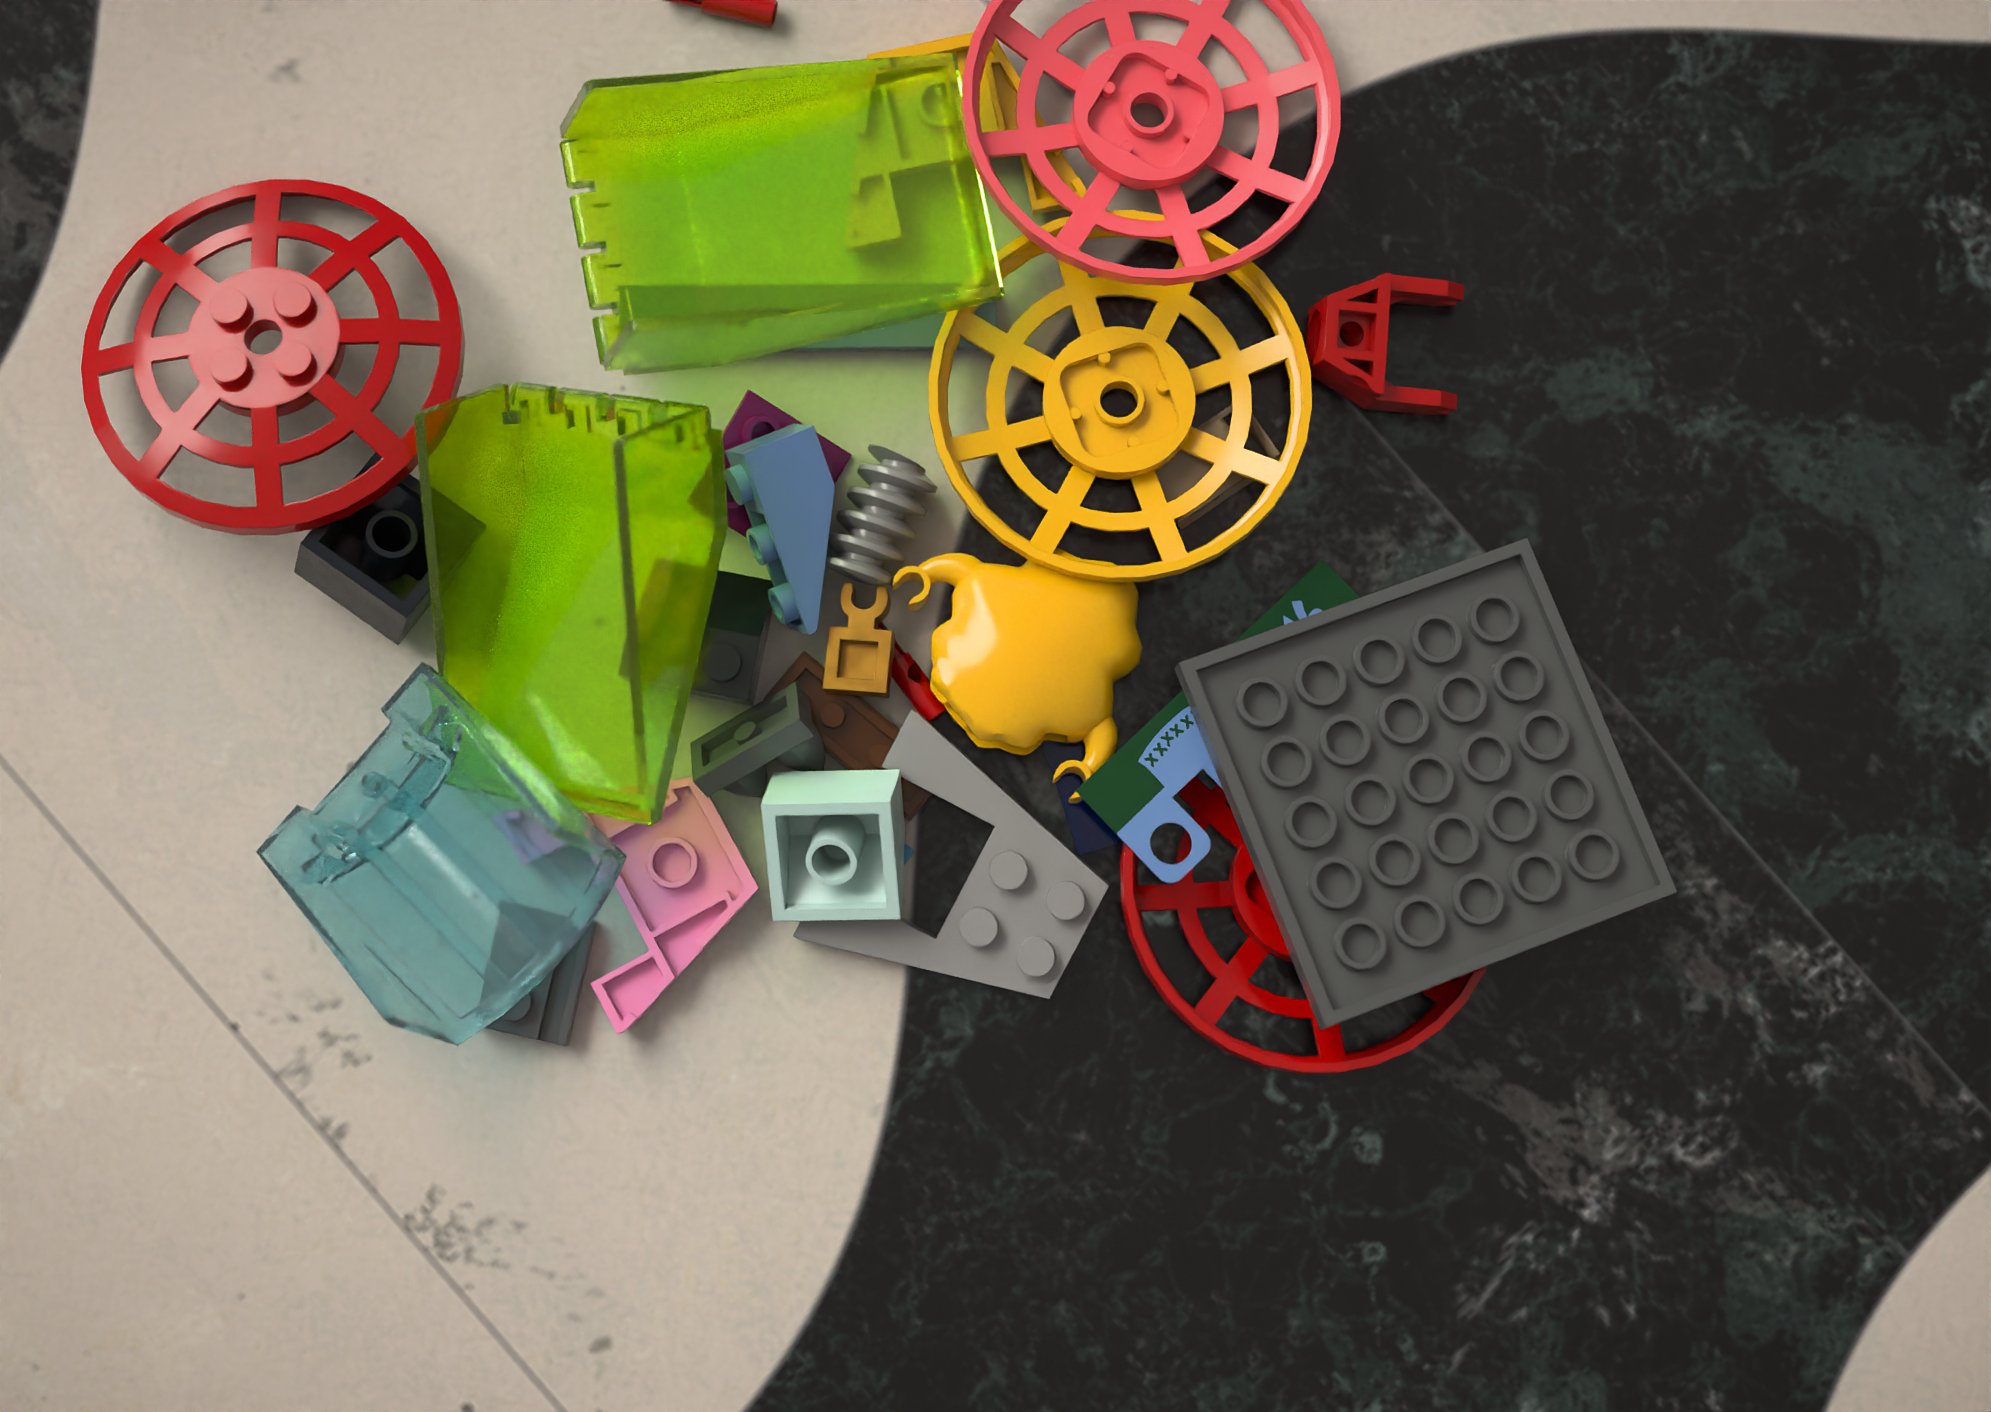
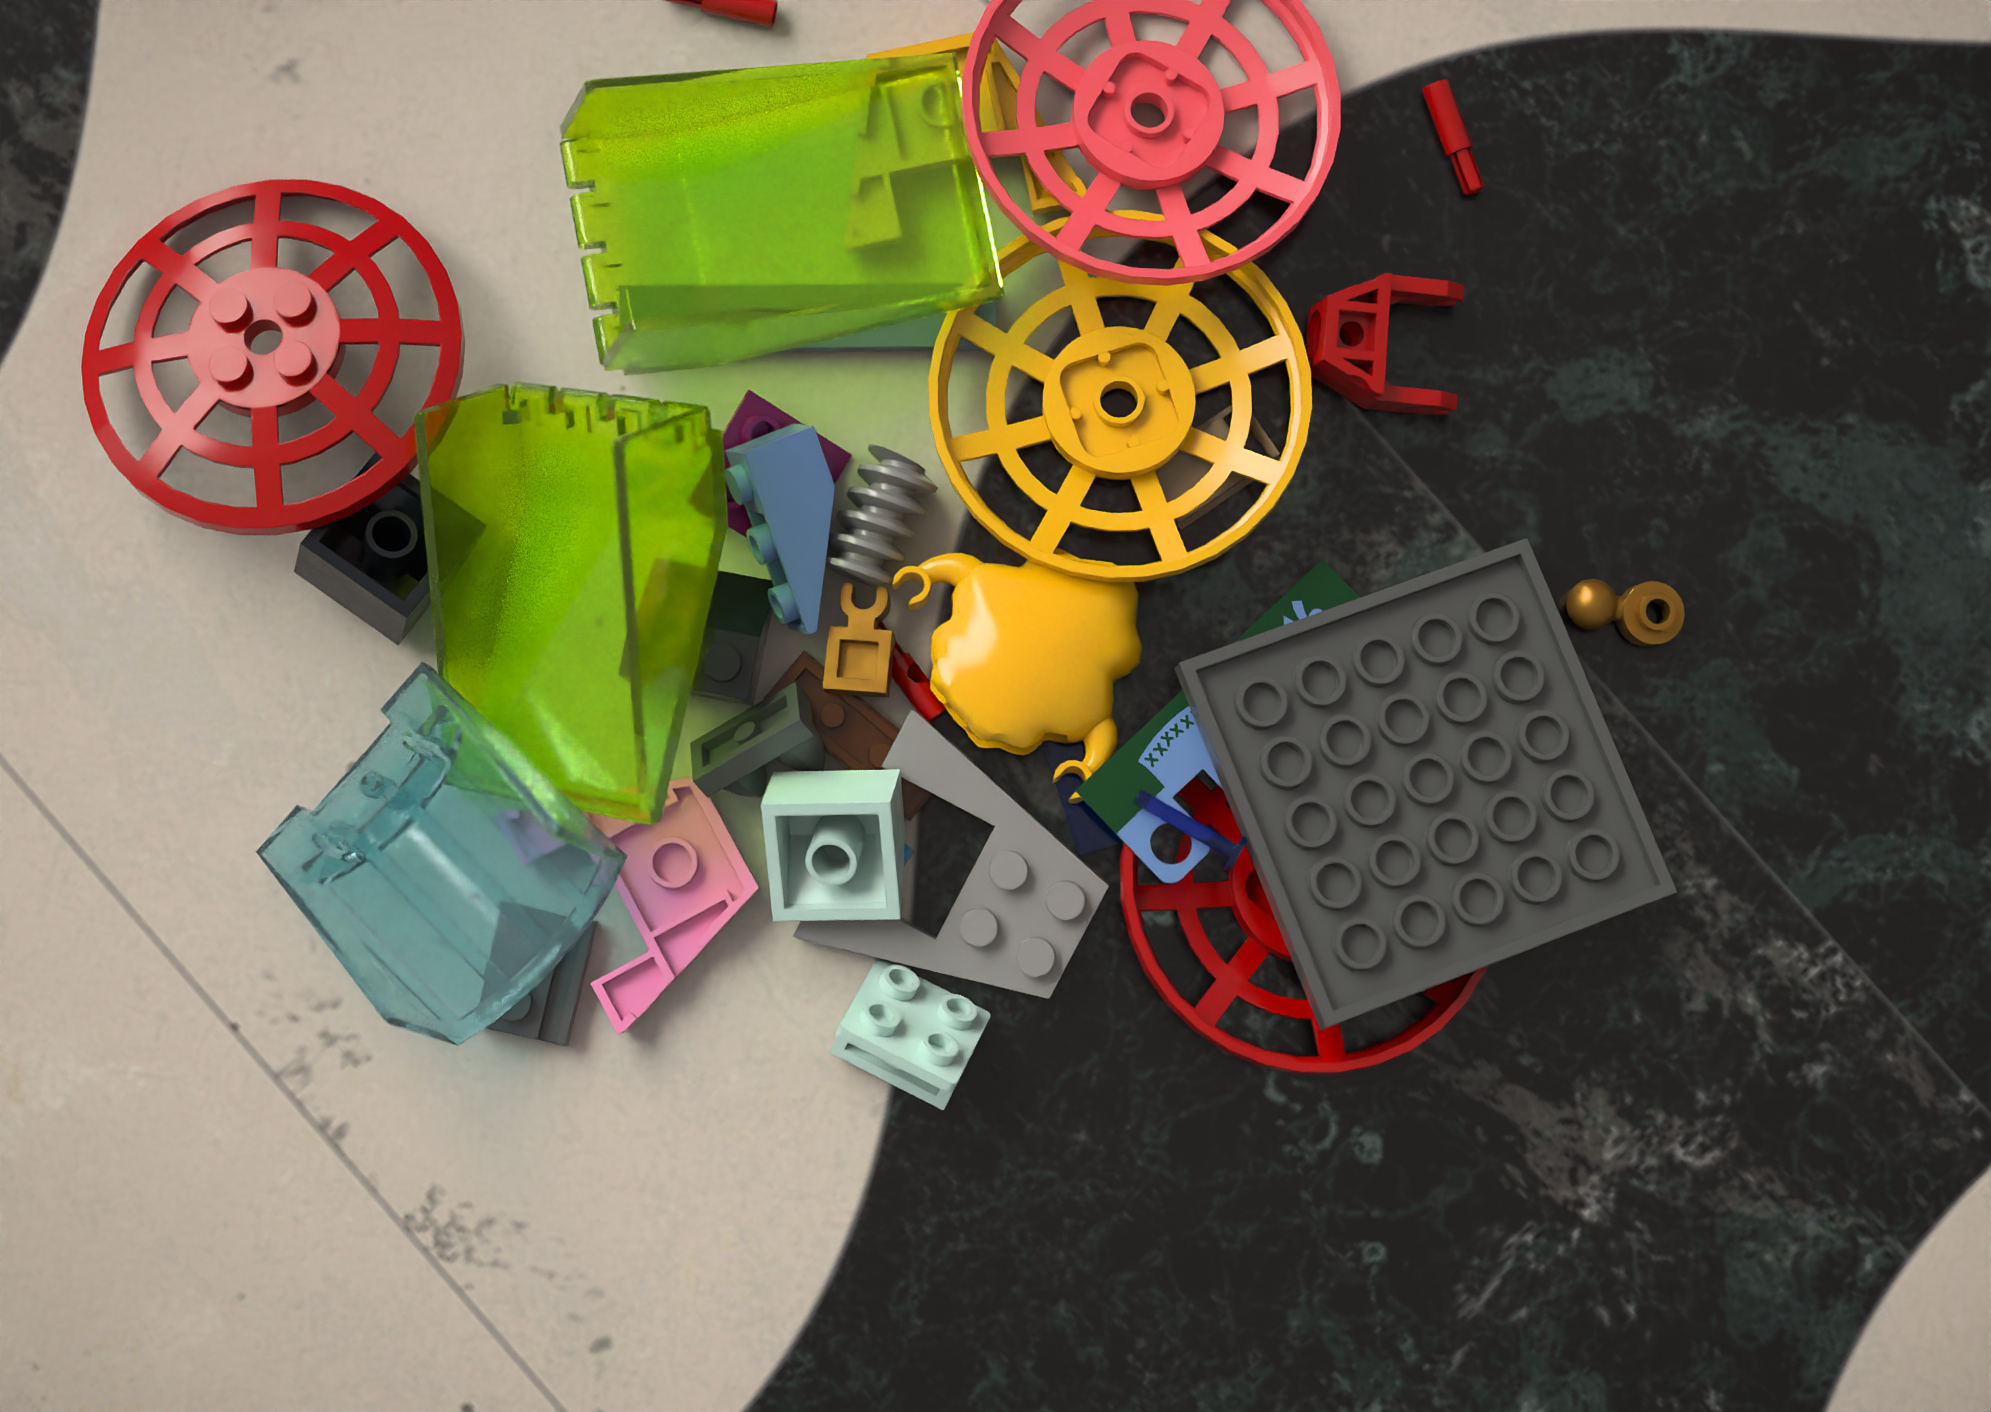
(910, 1032): none -> light aqua bracket
(1191, 827): none -> clear blue pin
(1453, 134): none -> red pin
(1594, 605): none -> pearl gold plate

